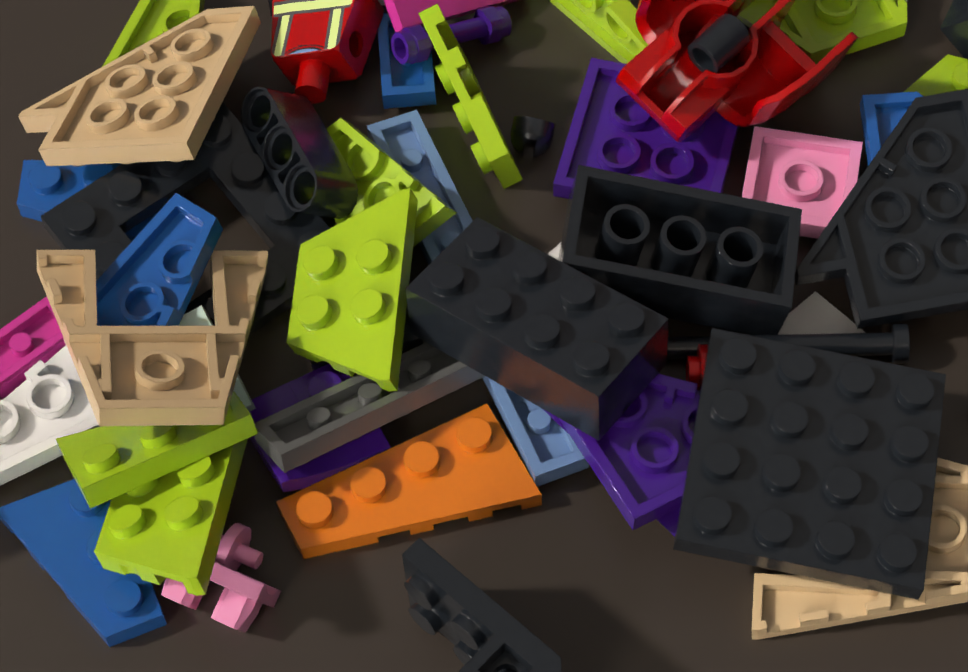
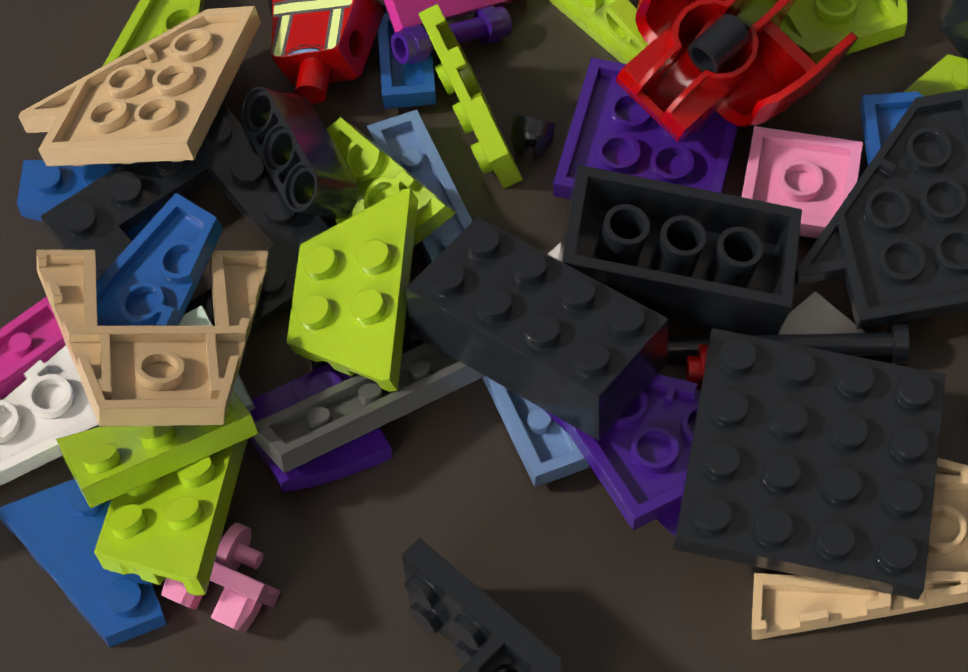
(425, 481): orange wing -> none

